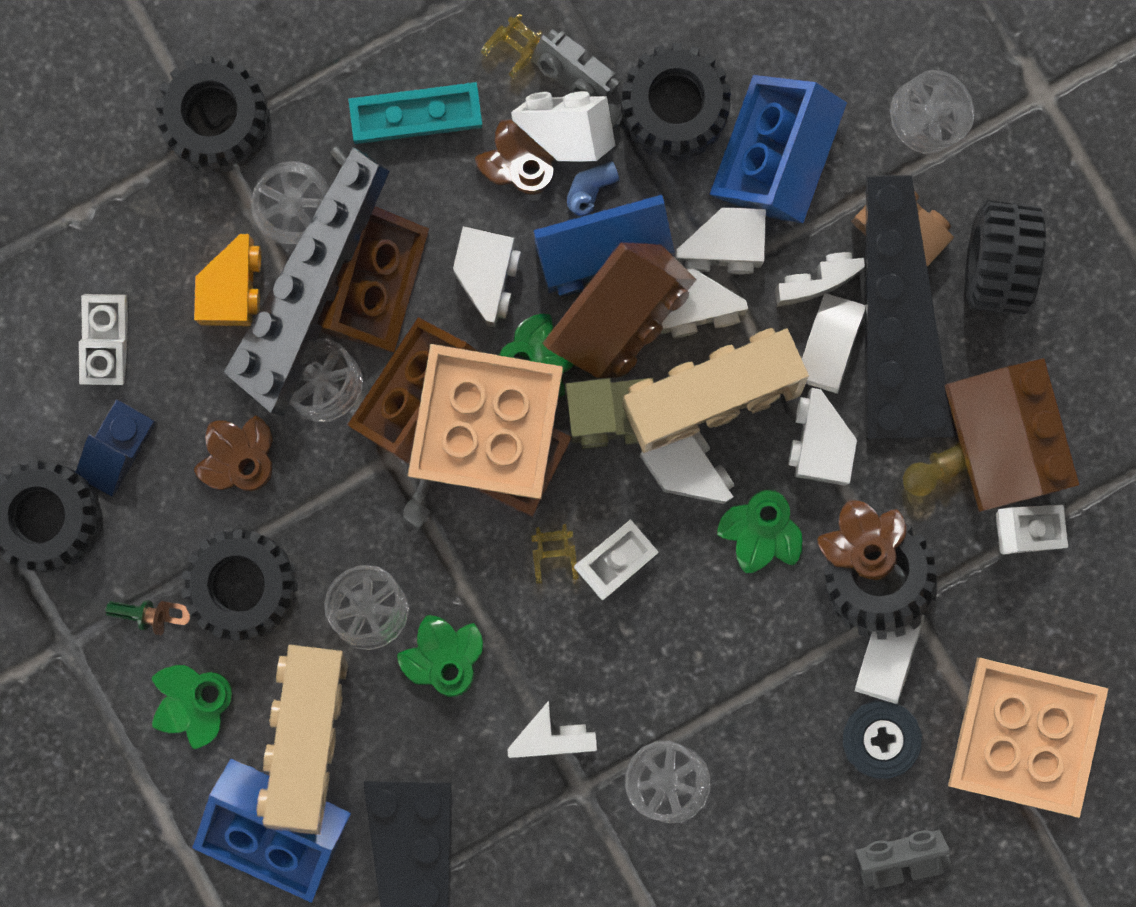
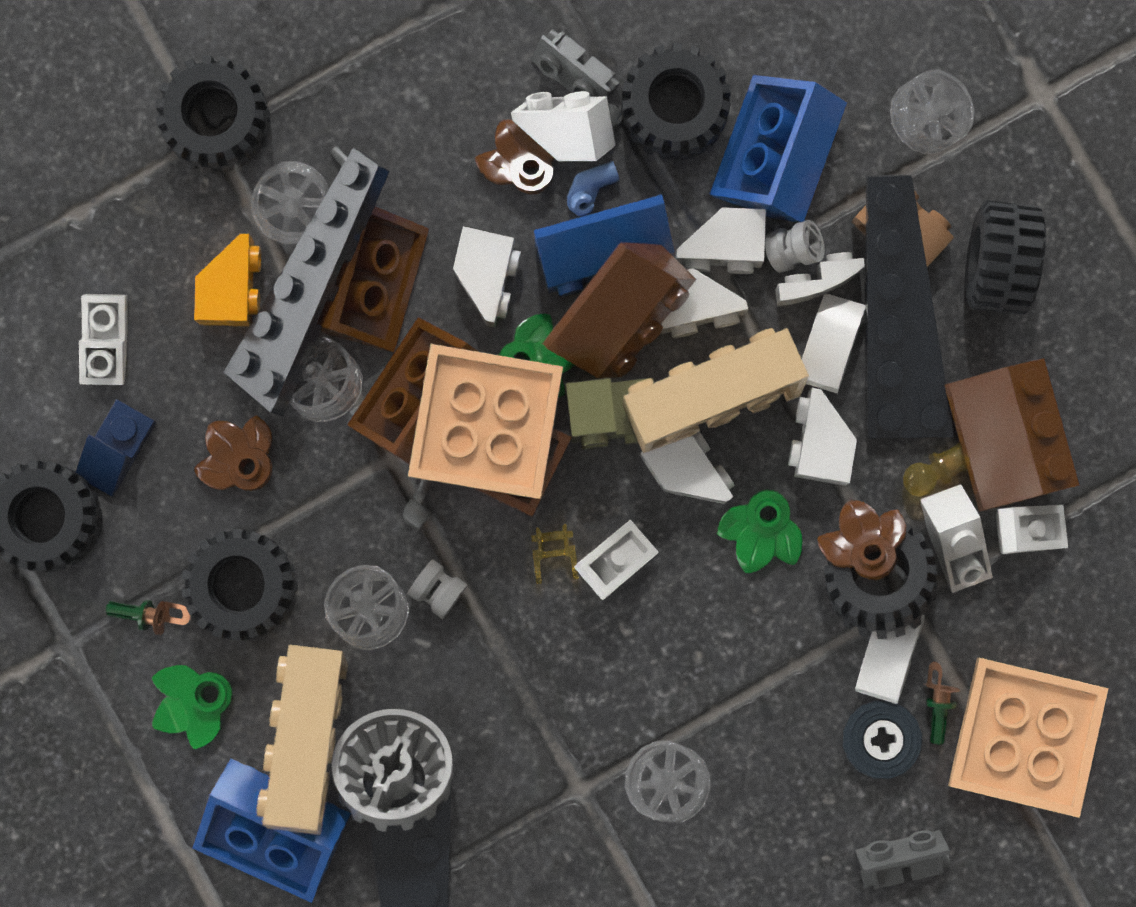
(389, 741): none -> light grey gear
(415, 113): teal plate -> none
(440, 649): green plate -> none
(445, 595): none -> light grey wheel
(503, 34): clear yellow piece -> none
(537, 738): white slope -> none
(794, 246): none -> light grey wheel
(941, 703): none -> piece
(957, 537): none -> white slope

